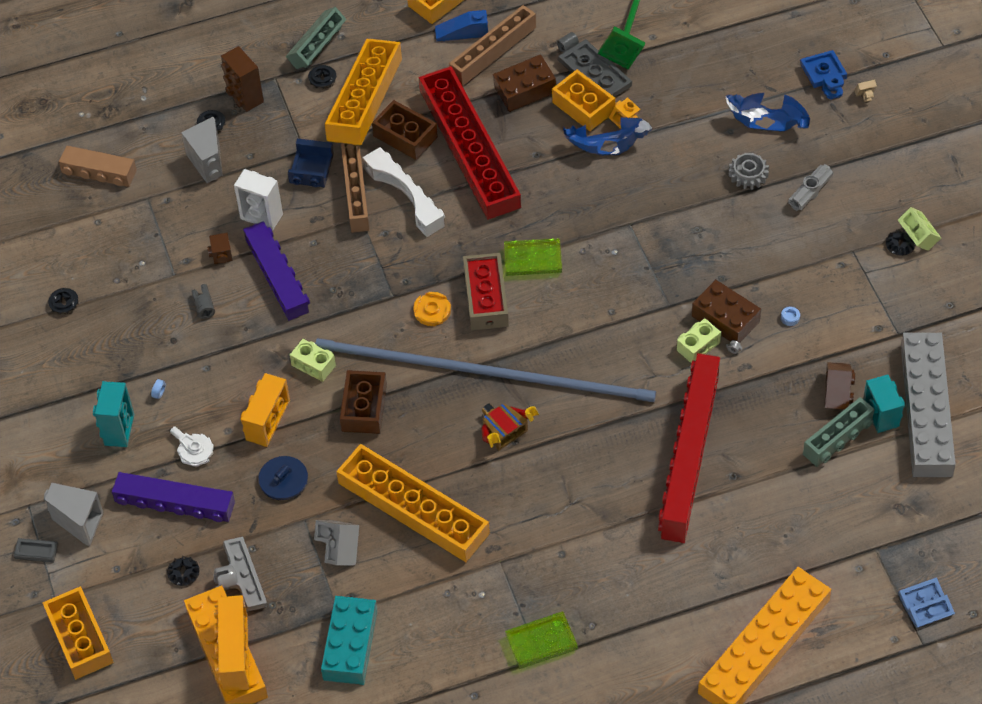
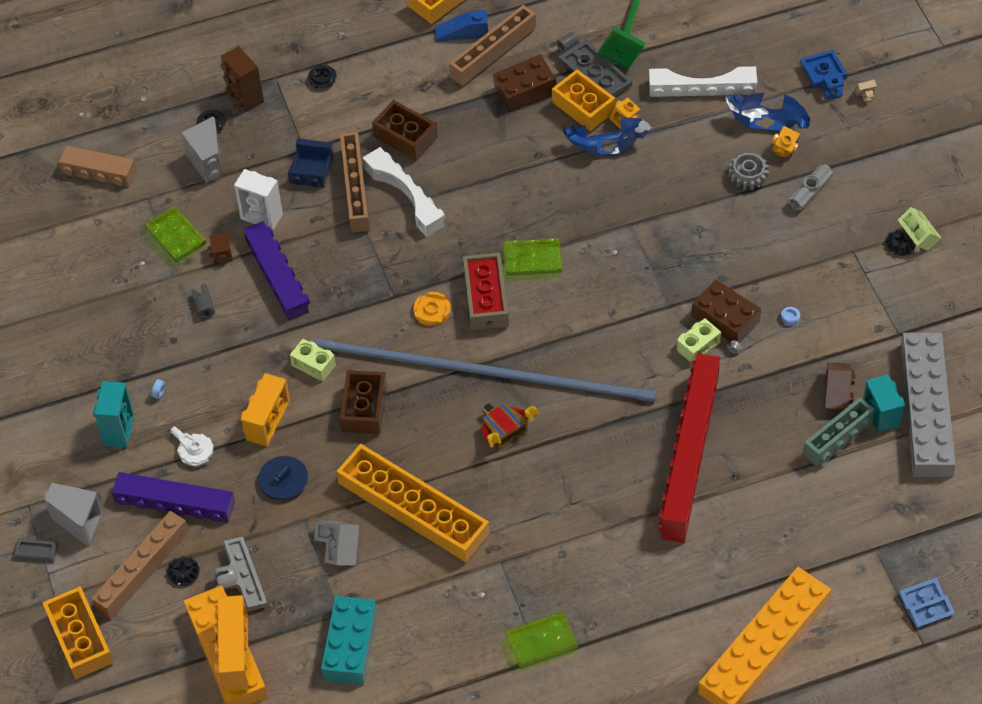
(55, 300): black gear -> none
(140, 565): none -> medium nougat brick
(175, 234): none -> clear neon green plate
(315, 38): sand green brick -> none
(363, 92): light orange brick -> none
(470, 143): red brick -> none
(667, 83): none -> white arch
(785, 142): none -> light orange brick

